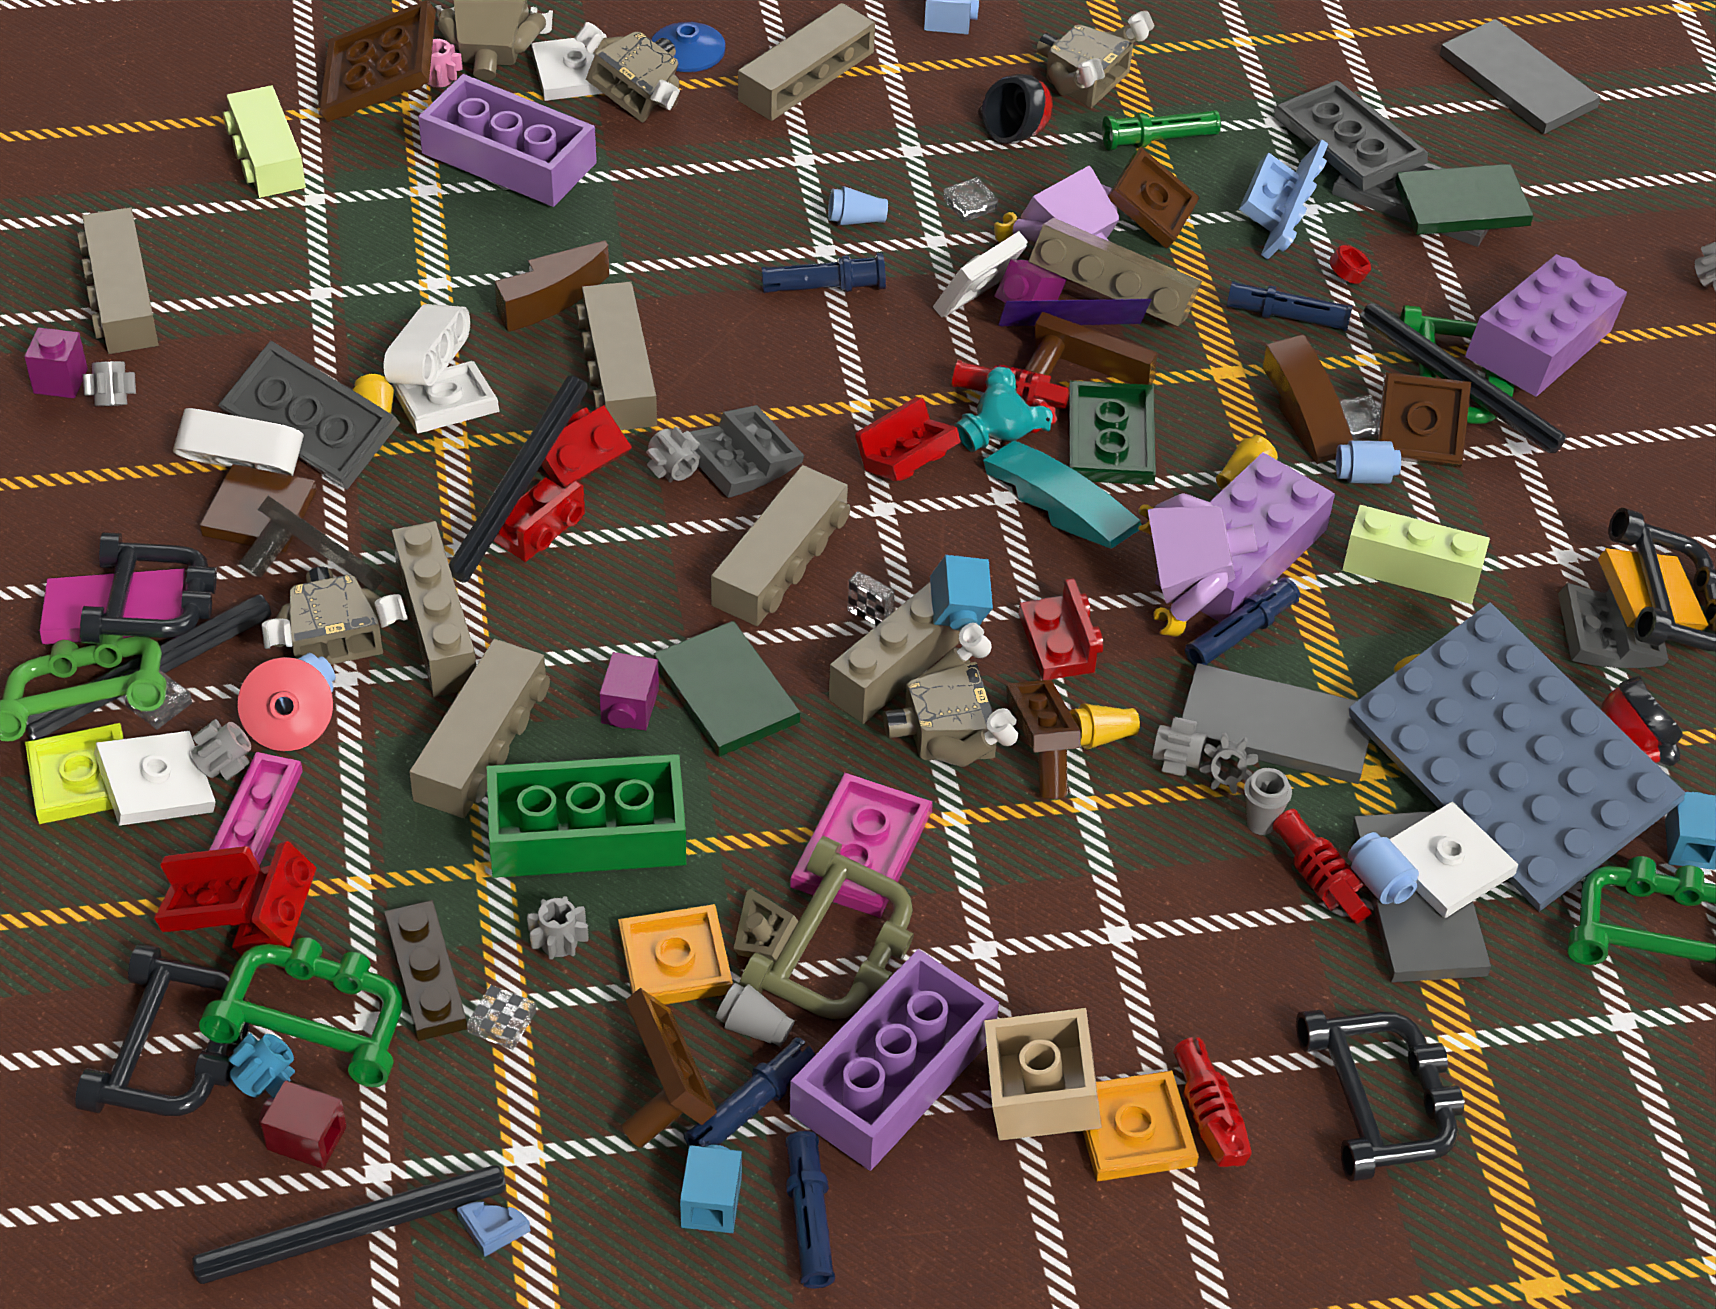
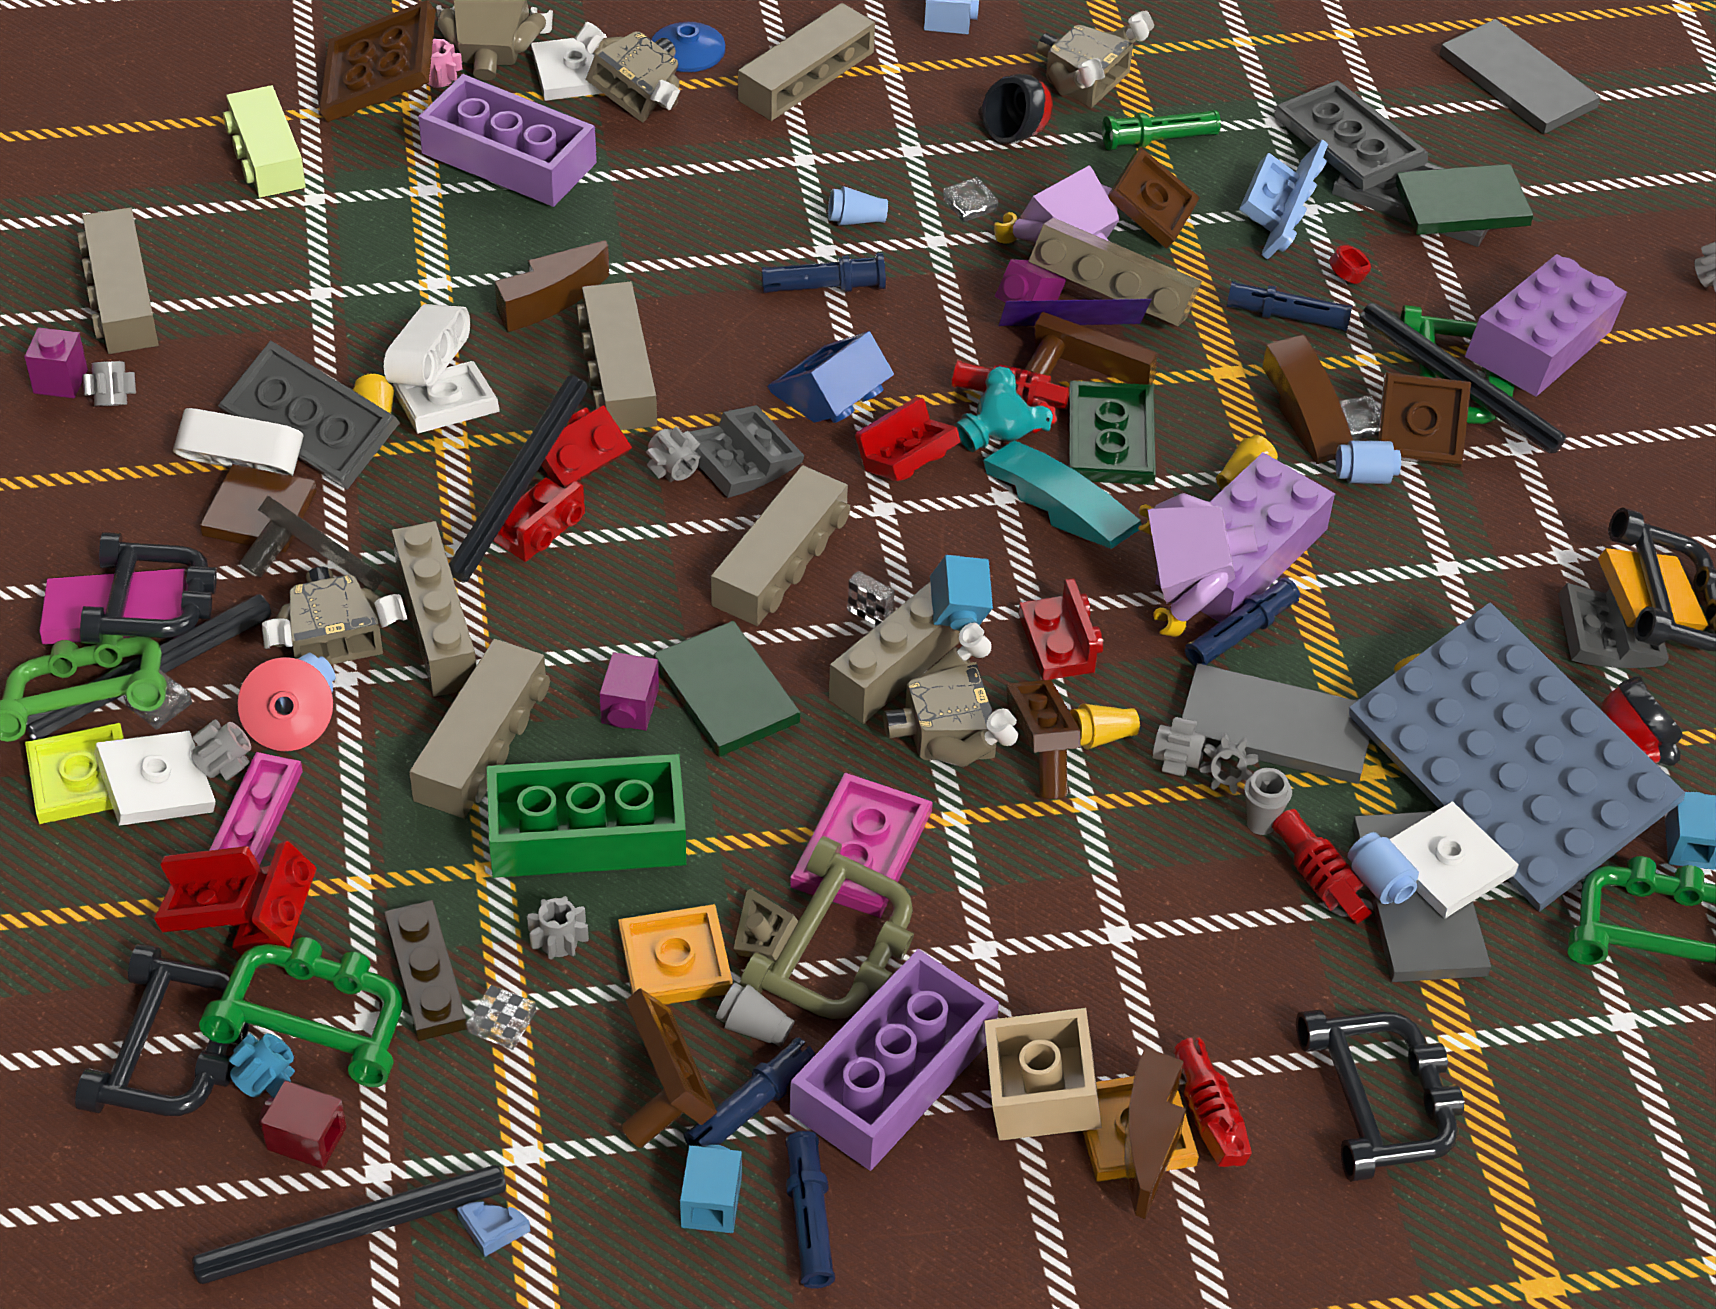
(834, 379): none -> slope
(979, 274): white plate -> none
(1152, 1126): none -> reddish brown slope
(1415, 554): yellowish green brick -> none

